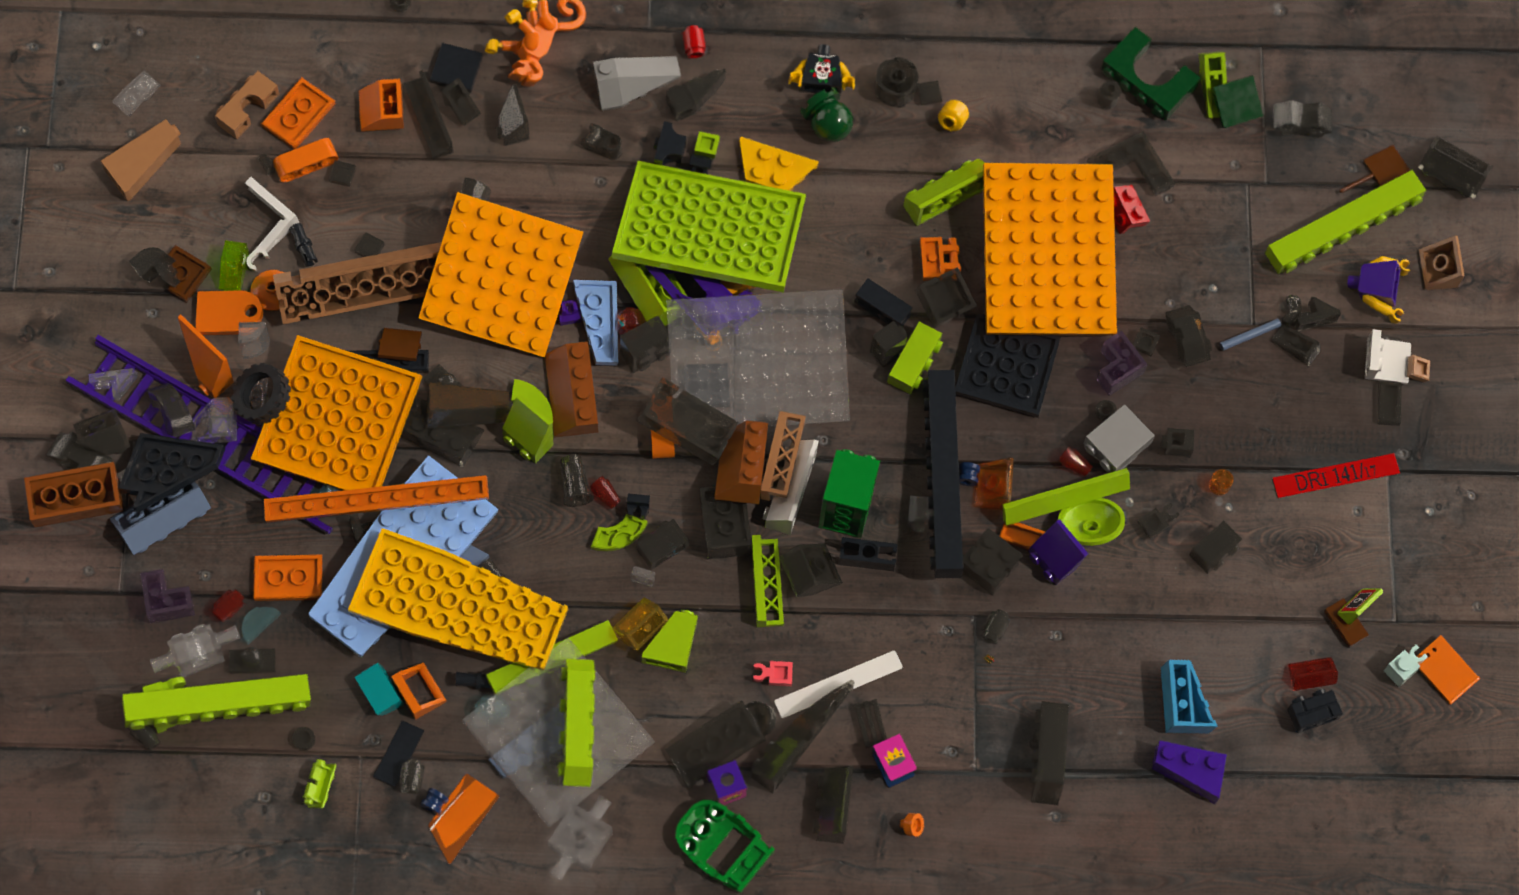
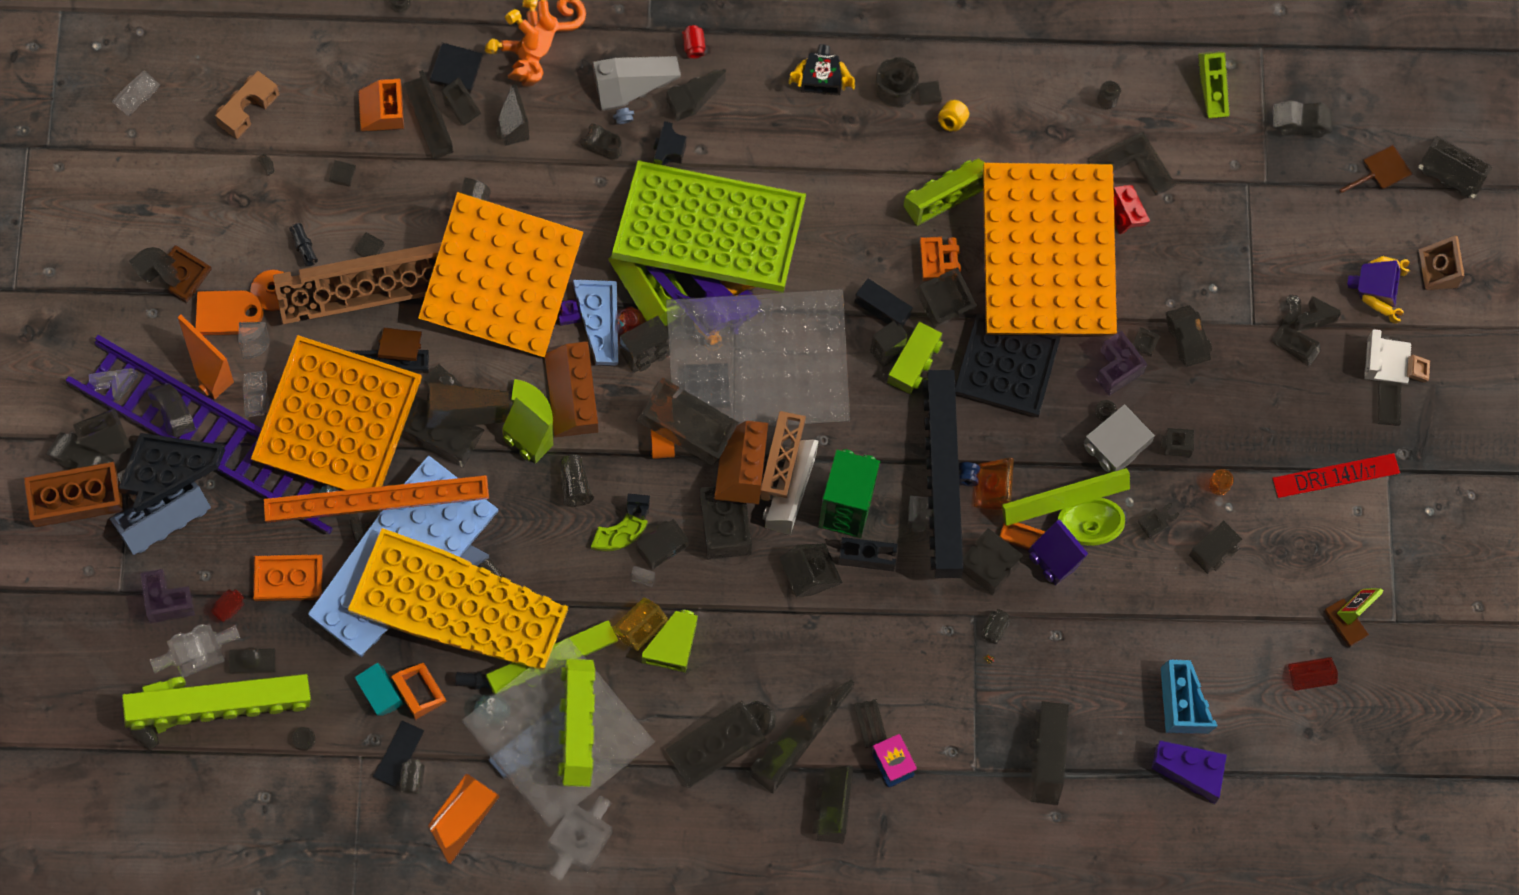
(141, 158): medium nougat slope -> none
(216, 422): clear slope -> none
(233, 266): clear neon green slope -> none
(247, 382): black tyre -> none
(257, 621): clear light blue tile -> none
(281, 228): white hinge -> none
(298, 113): orange tile -> none
(305, 160): orange beam -> none
(317, 794): lime hinge -> none
(434, 801): dark blue wheel -> none
(605, 492): clear red cone -> none
(623, 116): none -> sand blue plate
(701, 162): black tile -> none
(706, 828): green slope -> none
(707, 144): lime plate -> none
(730, 793): dark purple piece -> none
(759, 578): lime fence -> none
(773, 166): yellow wing -> none
(778, 673): coral plate -> none
(830, 118): dark green tile -> none
(859, 674): white sticker -> none
(912, 824): orange tile -> none
(1075, 461): clear red cone -> none
(1162, 98): dark green arch -> none
(1237, 101): dark green tile -> none
(1250, 334): sand blue bar -> none
(1314, 711): black brick -> none
(1345, 222): lime brick -> none
(1404, 666): light aqua brick -> none
(1447, 670): orange container -> none

